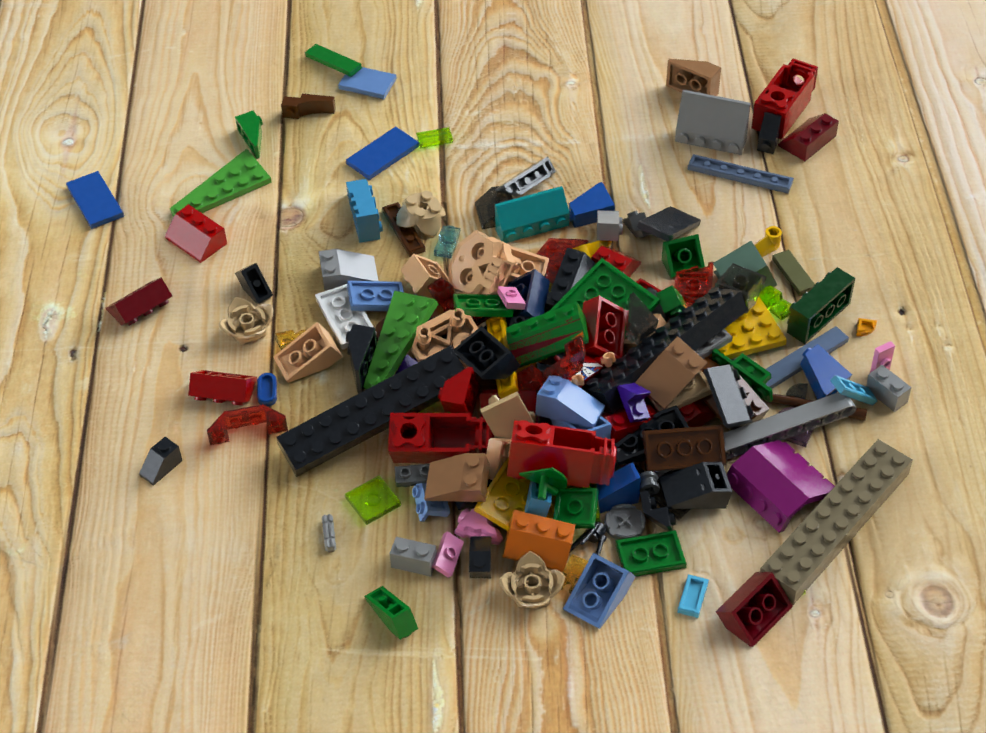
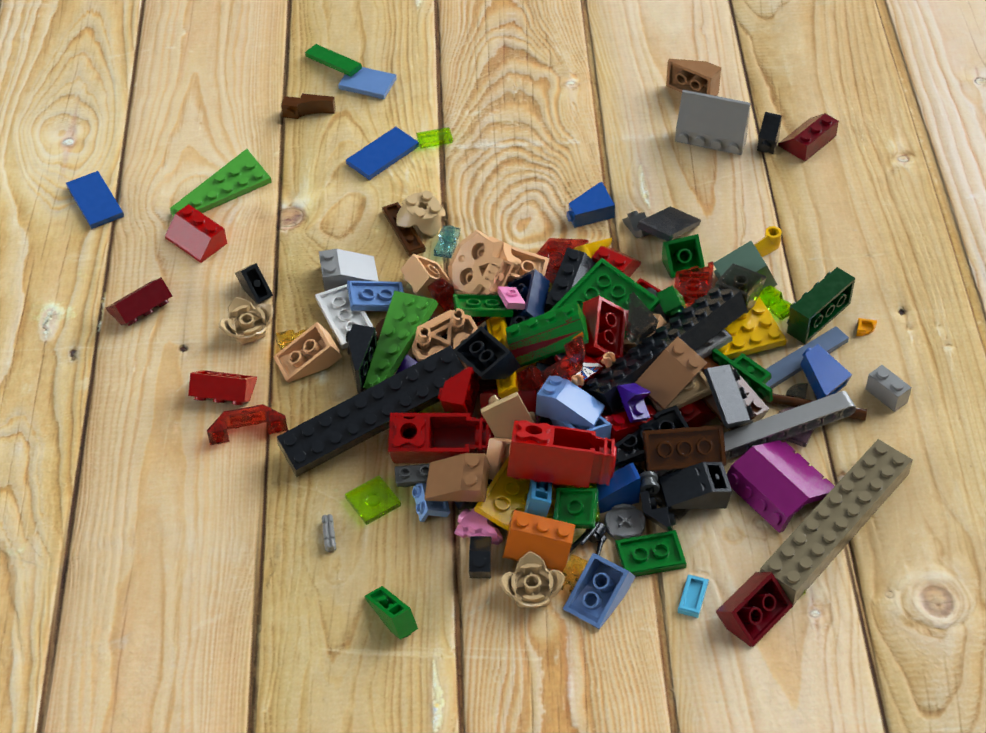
(160, 460): black slope -> none
(250, 129): green slope -> none
(267, 389): blue tile -> none
(364, 210): dark azure wedge -> none
(412, 556): light grey piece -> none
(447, 554): bright pink plate -> none
(486, 206): clear smoke slope -> none
(528, 178): wedge -> none
(531, 215): teal slope -> none
(548, 480): green shield -> none
(609, 225): light grey piece -> none
(740, 173): sand blue tile -> none
(786, 95): red piece -> none
(793, 272): olive tile -> none
(854, 390): medium azure tile -> none
(883, 356): bright pink plate -> none

